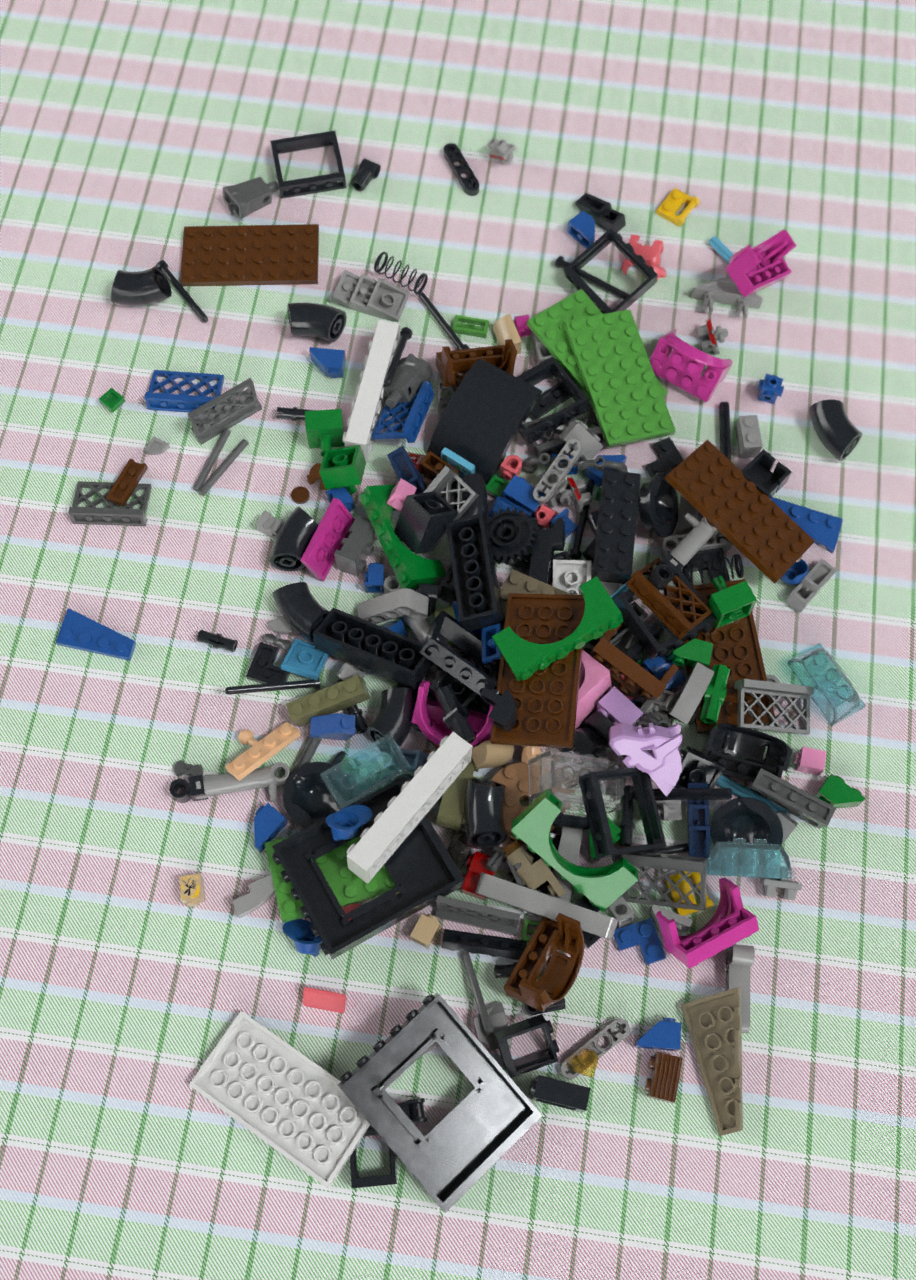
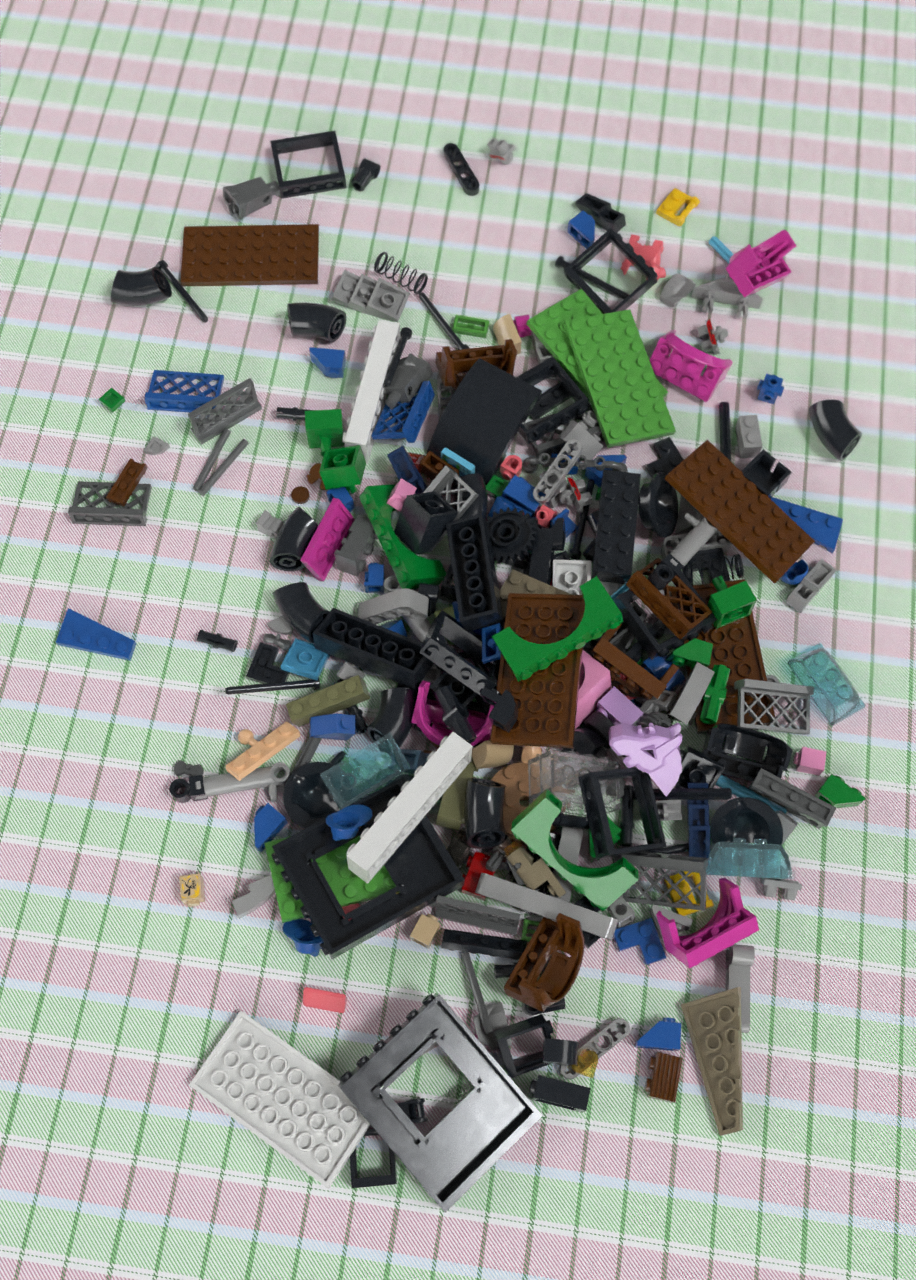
(560, 1052): none -> black brick
(589, 419): none -> light grey plate
(676, 289): none -> light grey slope

